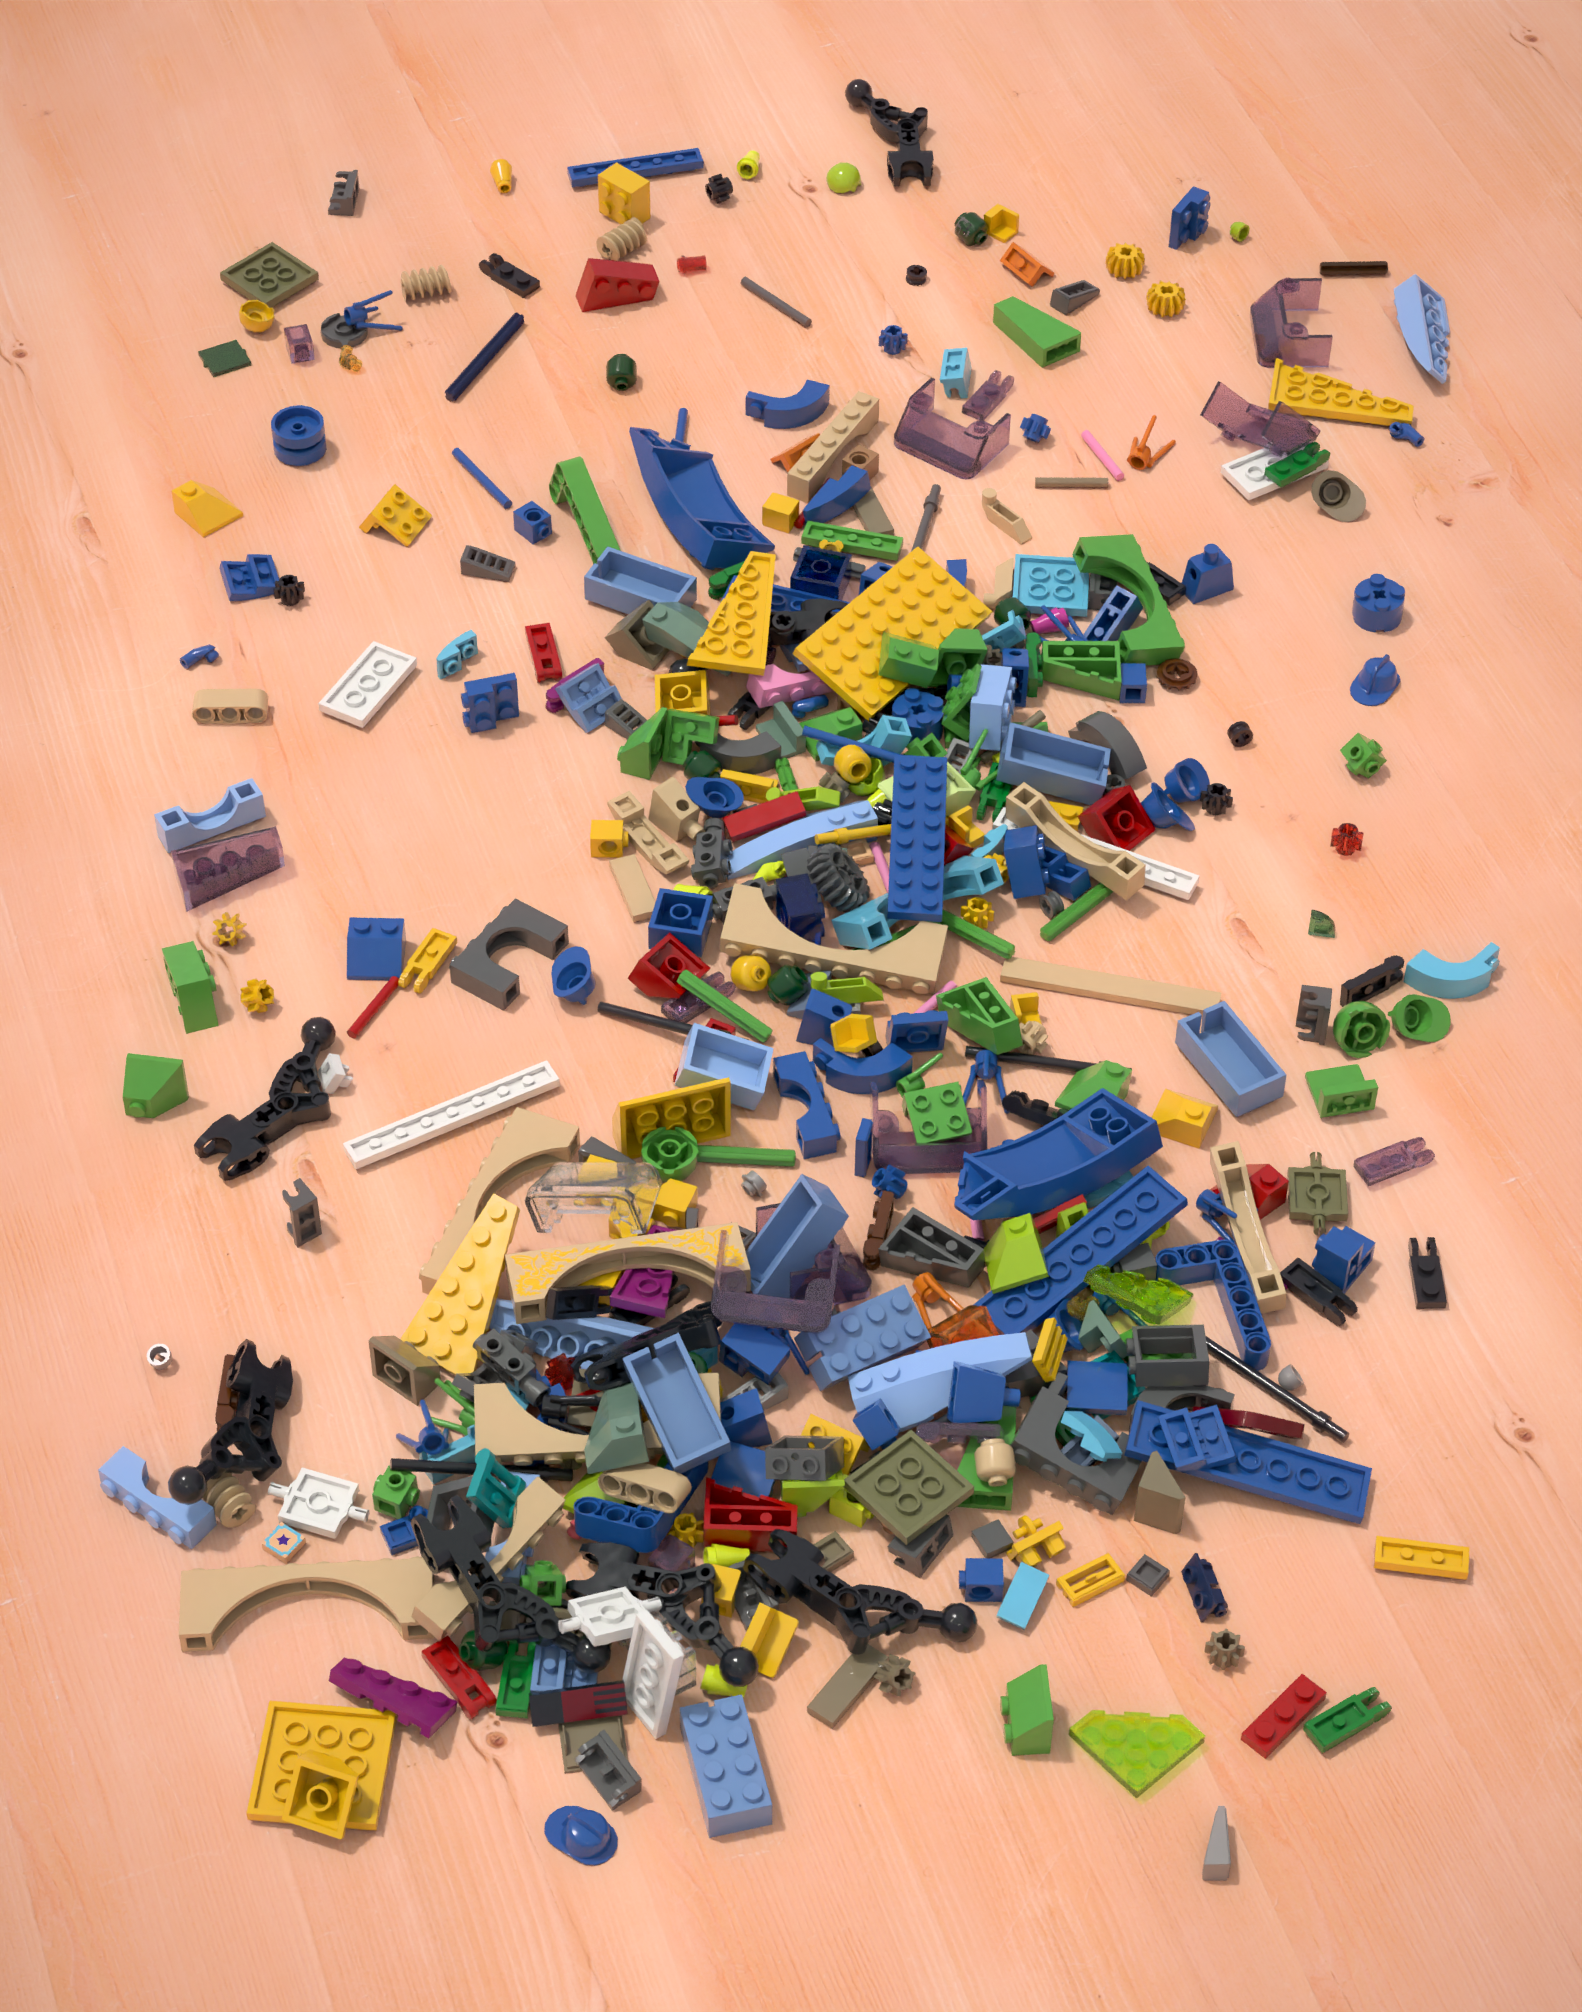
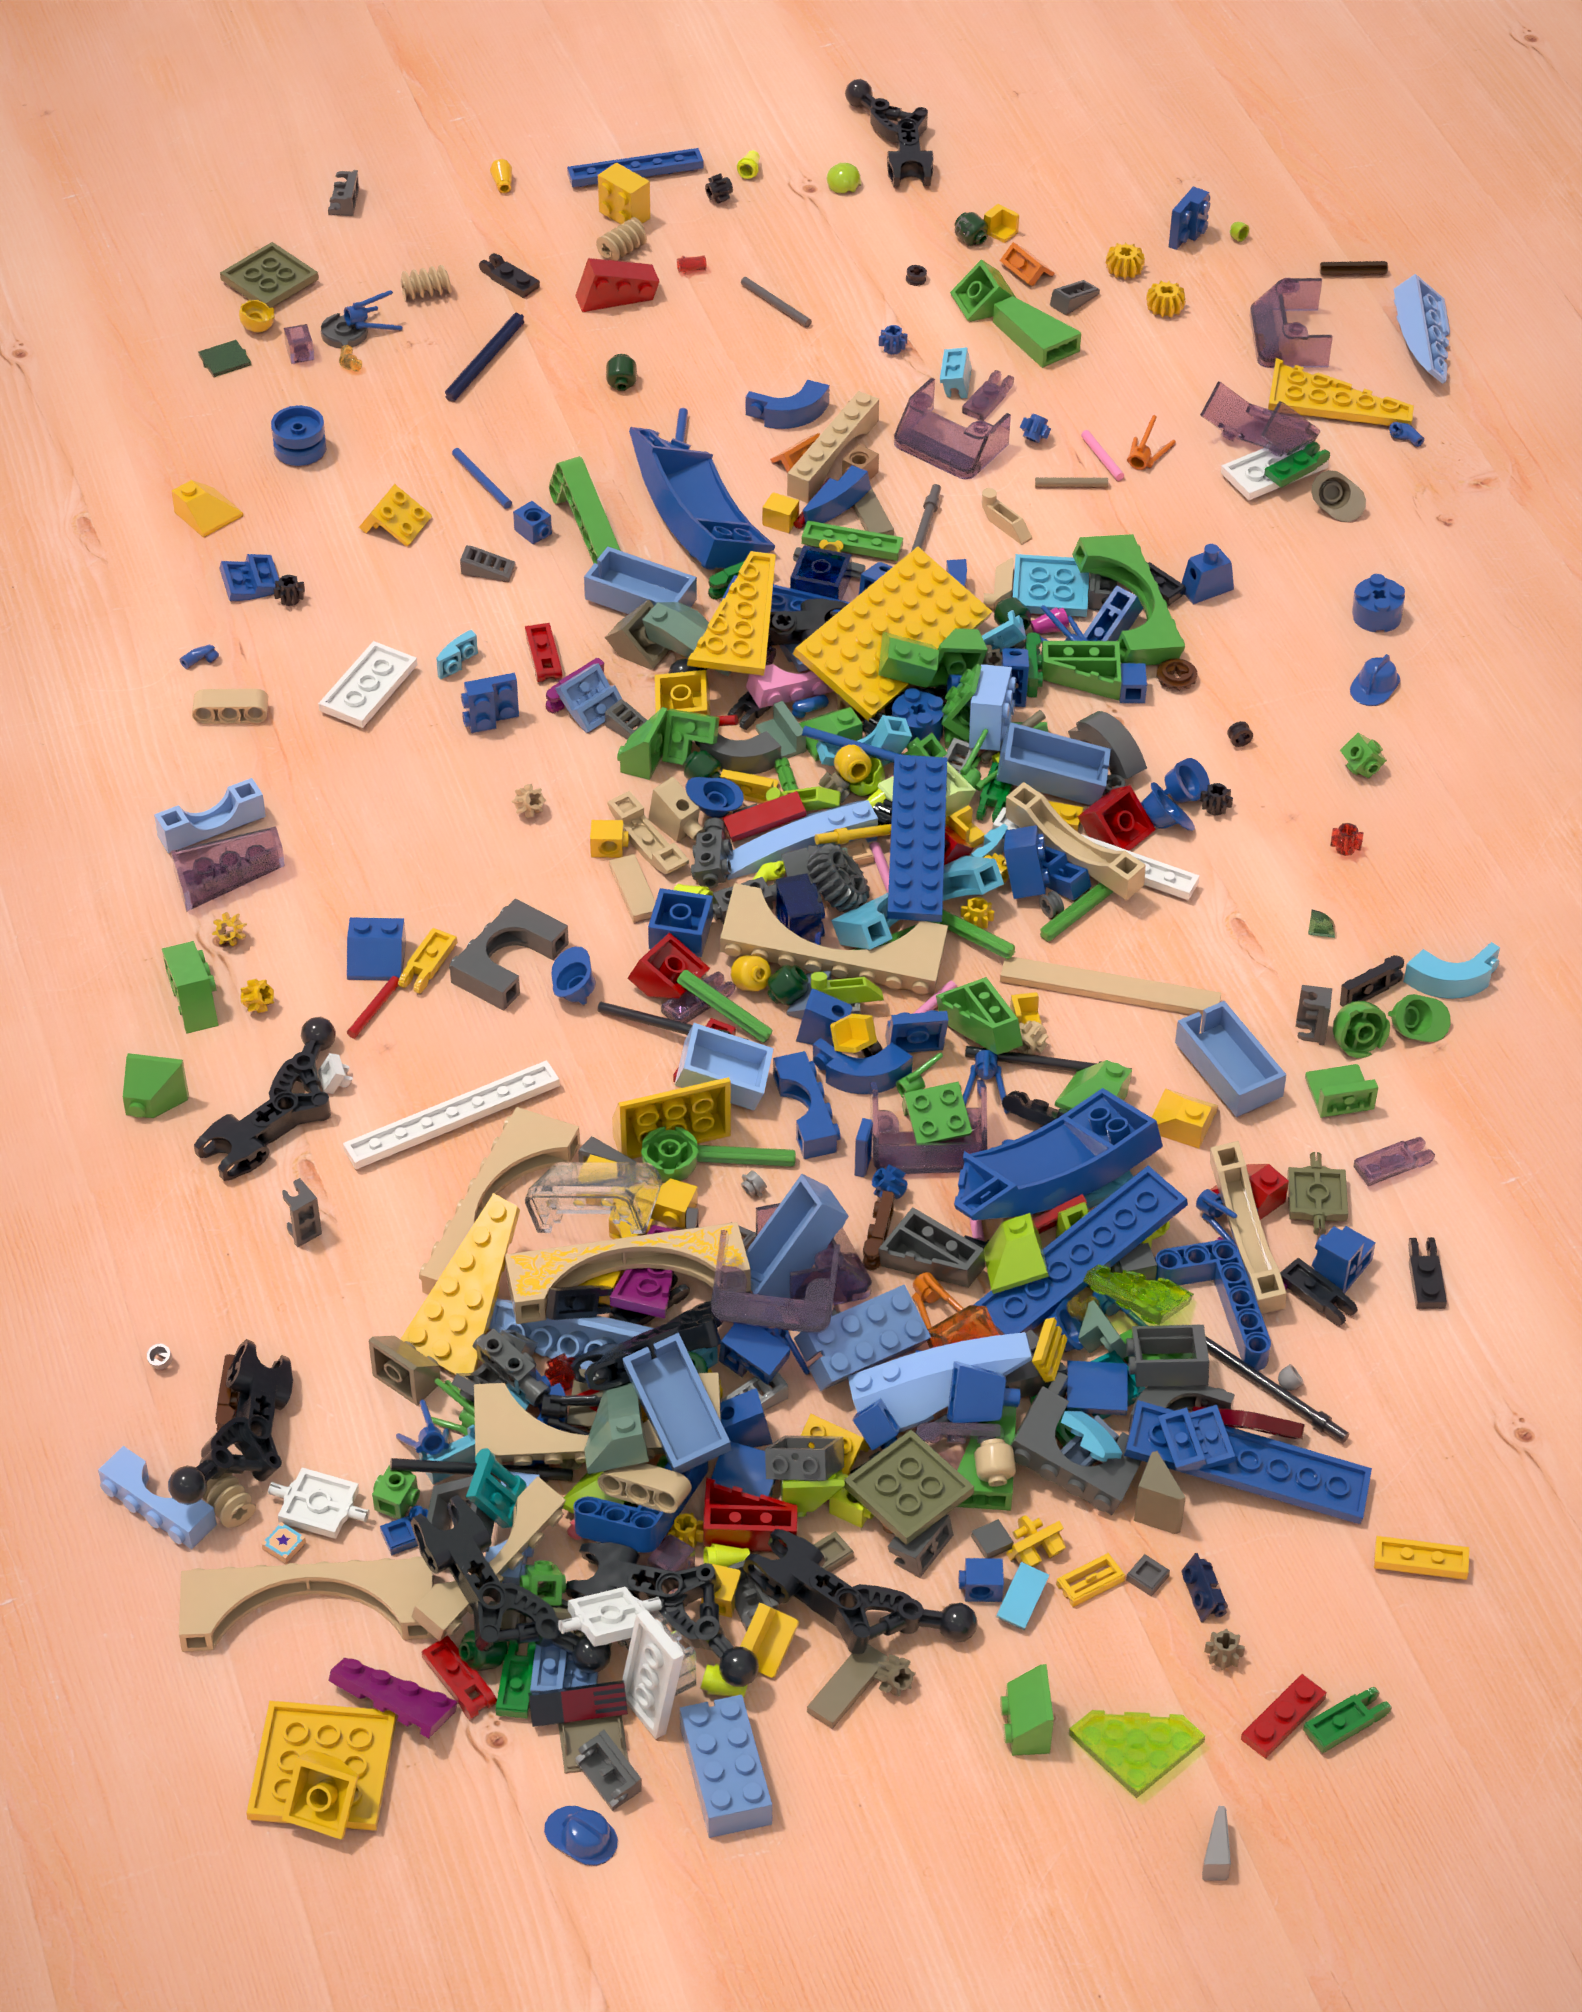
(528, 800): none -> tan gear
(980, 291): none -> bright green slope

